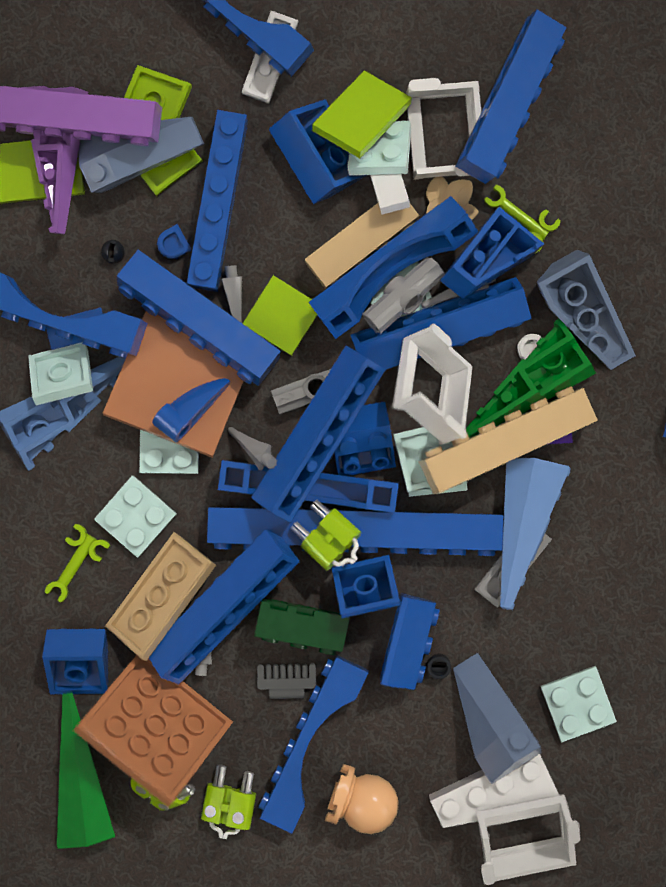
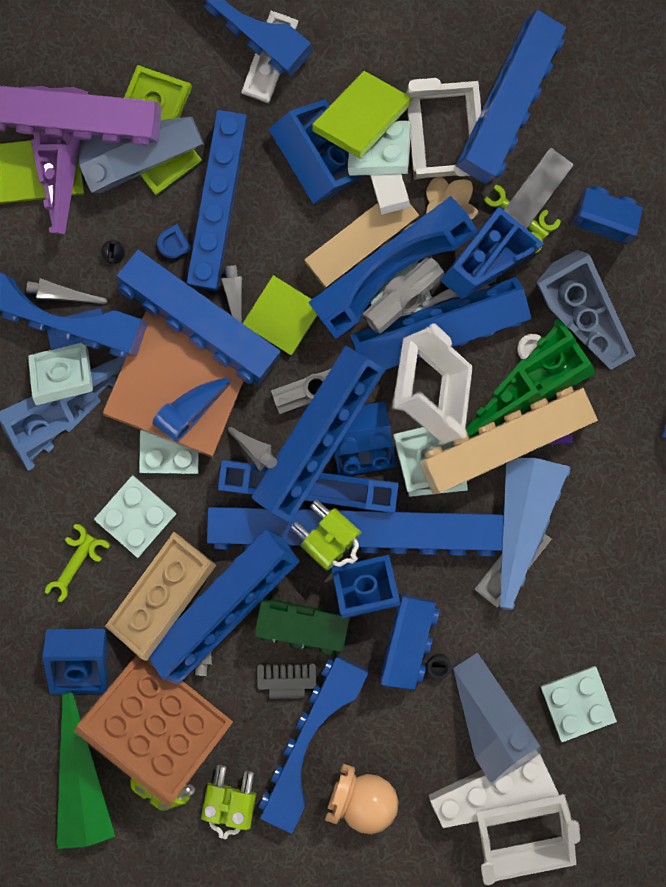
(50, 291): none -> light grey piece
(538, 187): none -> tile
(608, 215): none -> blue slope

